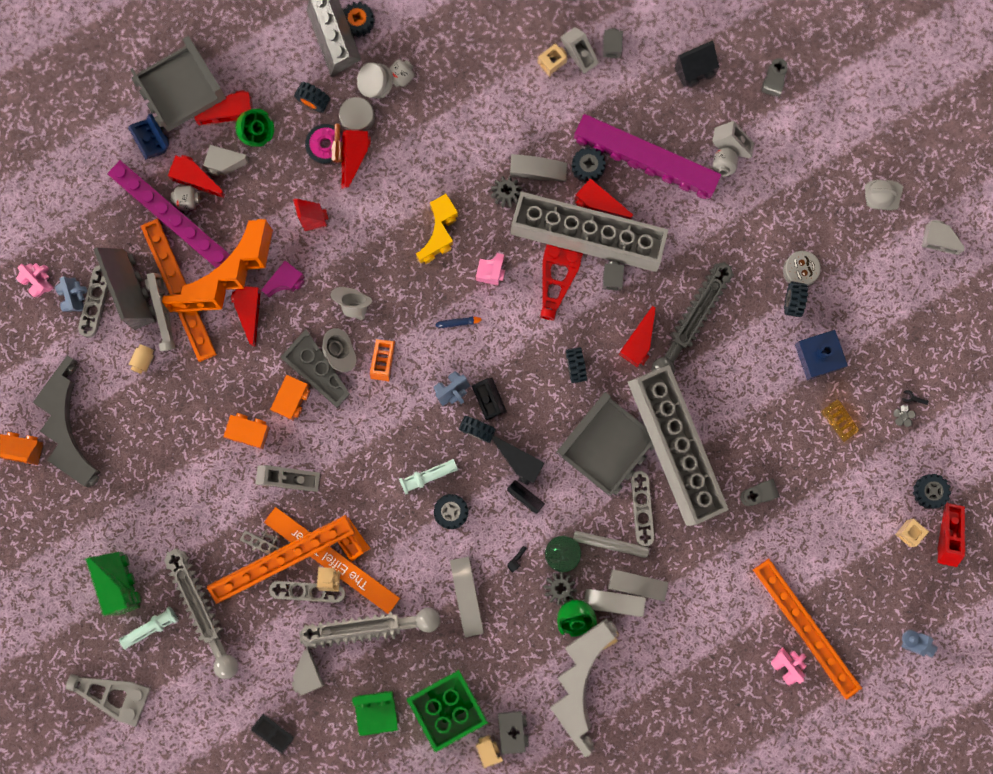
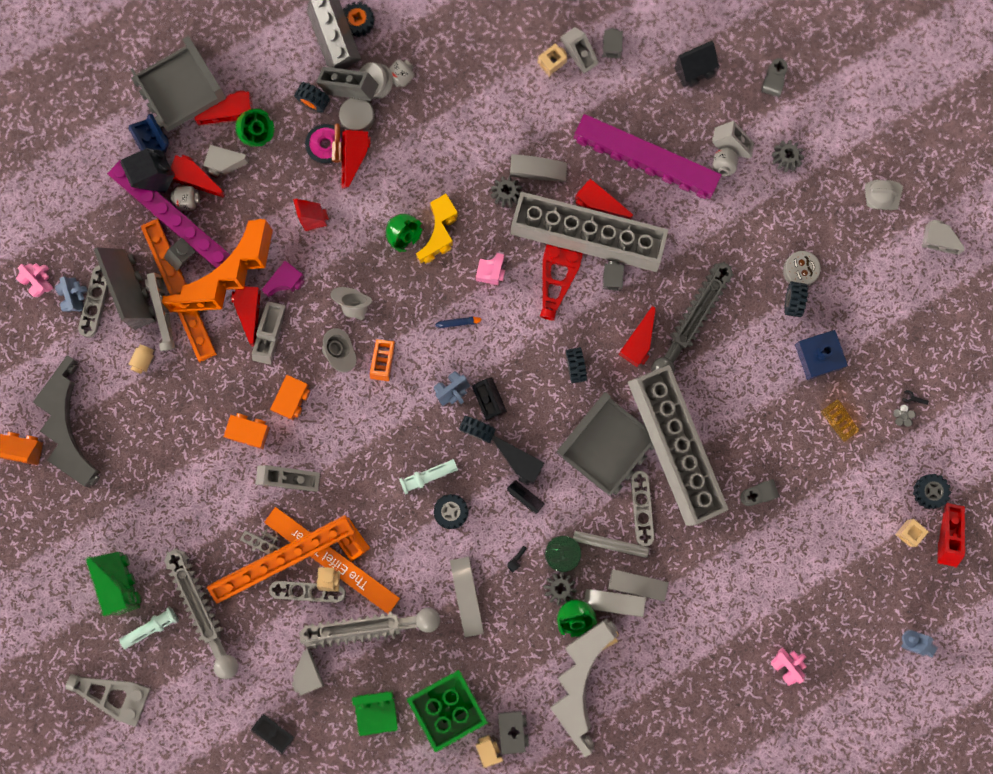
(148, 170): none -> black slope
(179, 254): none -> dark grey brick
(268, 333): none -> light grey slope
(312, 365): dark grey wing -> none
(347, 83): none -> dark grey brick
(404, 228): none -> green cylinder
(583, 169): black wheel -> none
(793, 161): none -> dark grey gear
(807, 629): orange tile -> none

